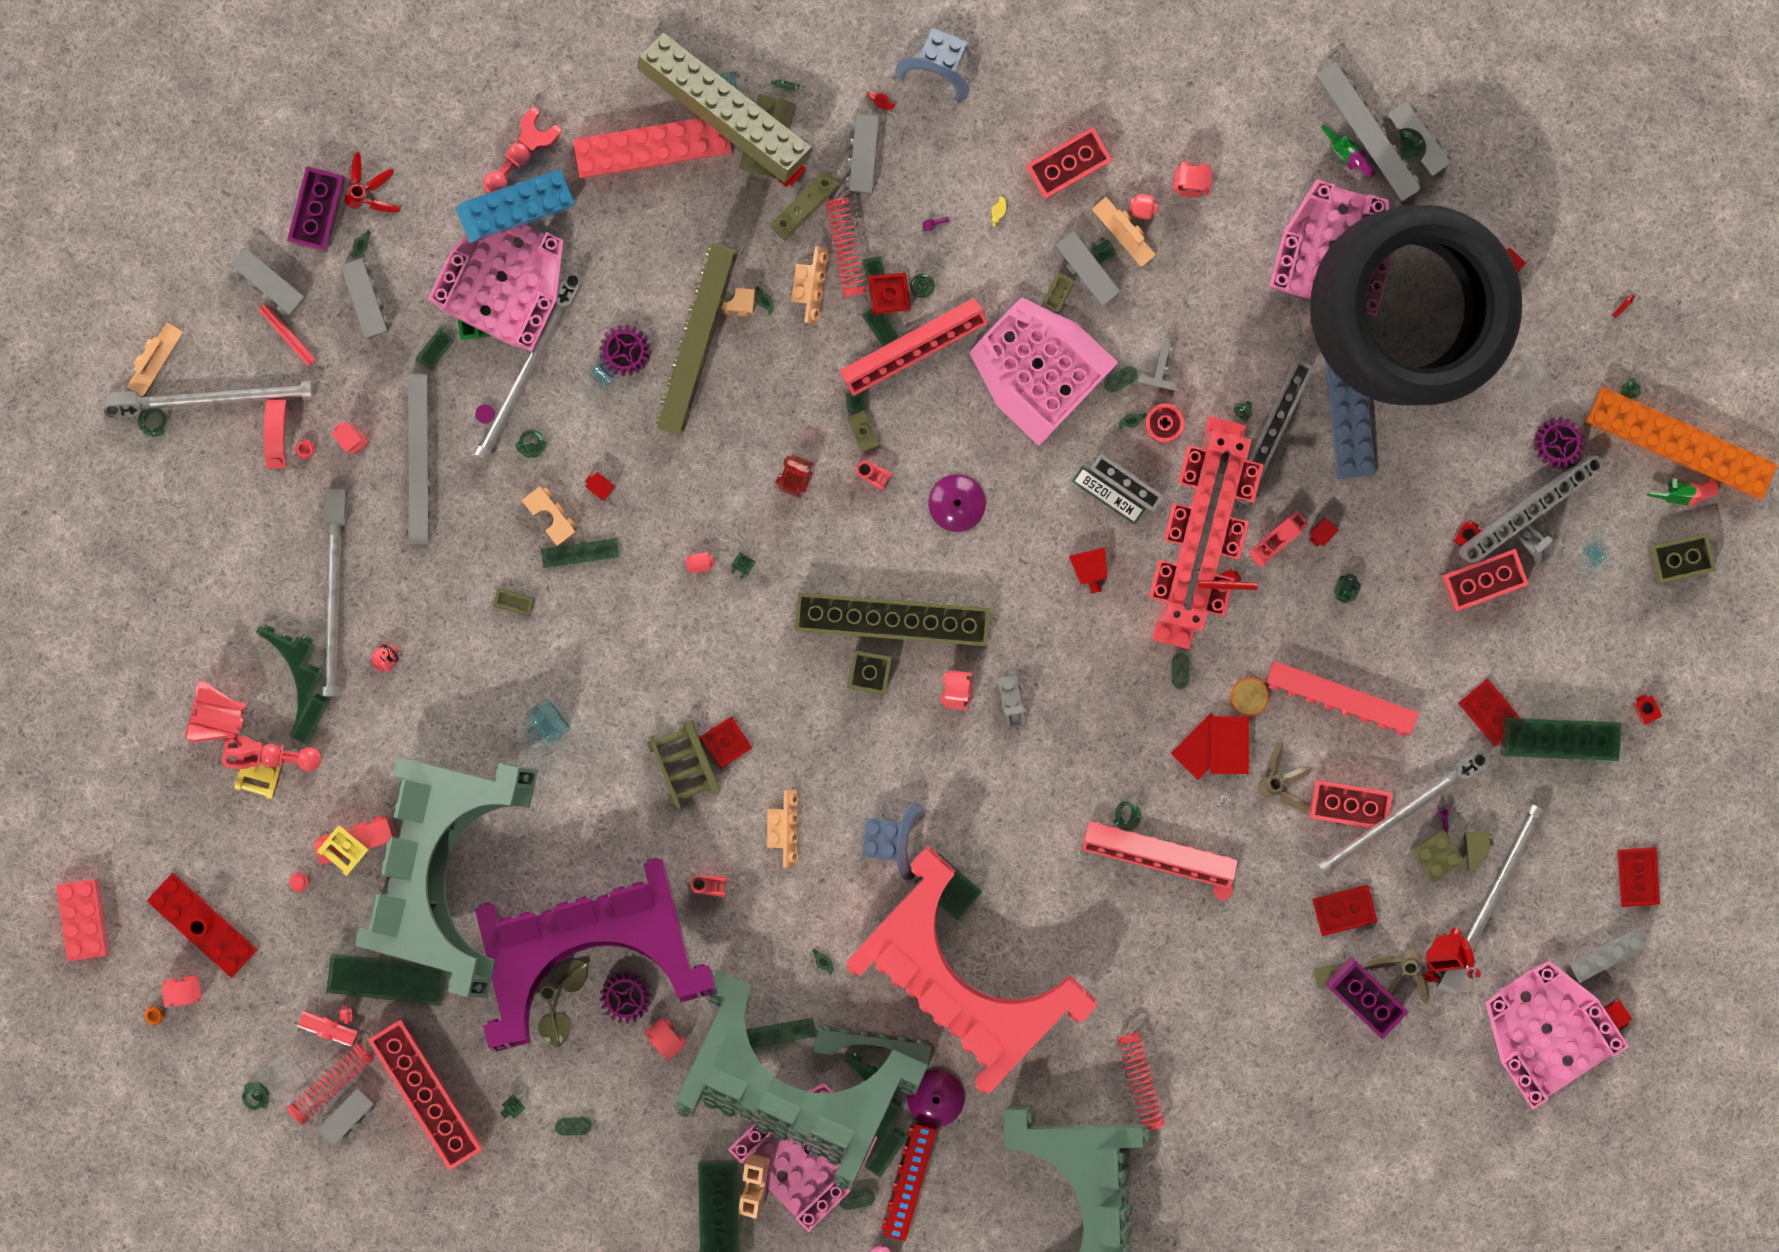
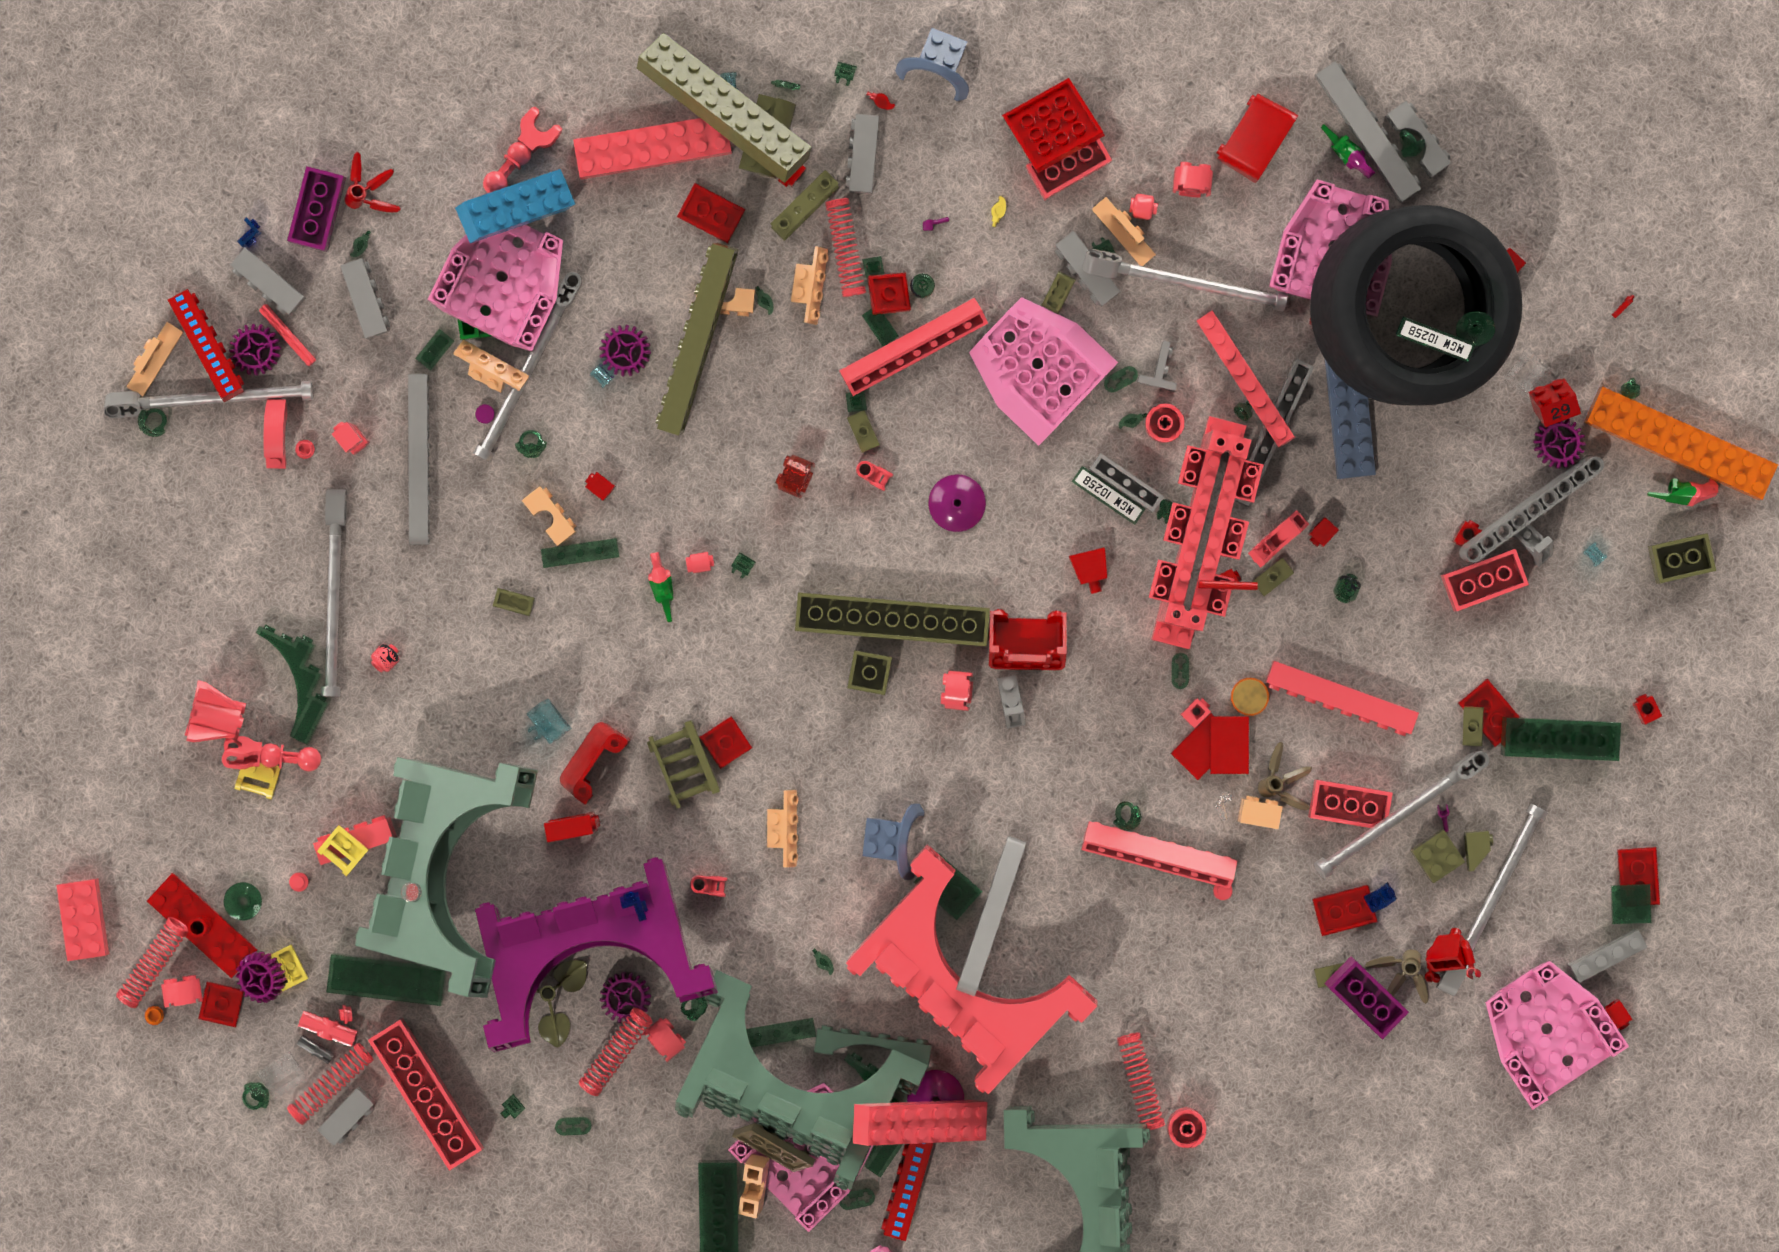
(182, 931): none -> coral piece
(204, 343): none -> red brick
(221, 1004): none -> red tile
(235, 908): none -> clear green dish
(246, 352): none -> magenta gear
(249, 237): none -> clear blue bracket
(269, 985): none -> magenta gear
(291, 964): none -> light yellow plate
(316, 1049): none -> dark grey axle
(411, 892): none -> clear tile
(490, 369): none -> light nougat bracket
(571, 826): none -> red arch
(599, 738): none -> red windscreen
(633, 899): none -> clear blue bracket
(636, 1015): none -> coral piece
(661, 584): none -> animal
(698, 1008): none -> clear green piece
(711, 213): none -> red tile
(773, 1147): none -> dark tan plate
(845, 71): none -> clear green tile
(919, 1122): none -> coral brick
(991, 916): none -> light grey beam
(1027, 642): none -> red windscreen
(1053, 125): none -> red plate
(1110, 264): none -> flat silver piece
(1165, 508): none -> clear green tile
(1175, 1127): none -> coral brick
(1193, 719): none -> coral brick
(1245, 379): none -> coral plate
(1257, 137): none -> red windscreen
(1260, 813): none -> light nougat brick
(1273, 576): none -> olive plate
(1380, 897): none -> clear blue bracket
(1435, 339): none -> tile
(1473, 726): none -> olive plate
(1480, 334): none -> clear green dish
(1554, 402): none -> red brick
(1630, 904): none -> clear green plate

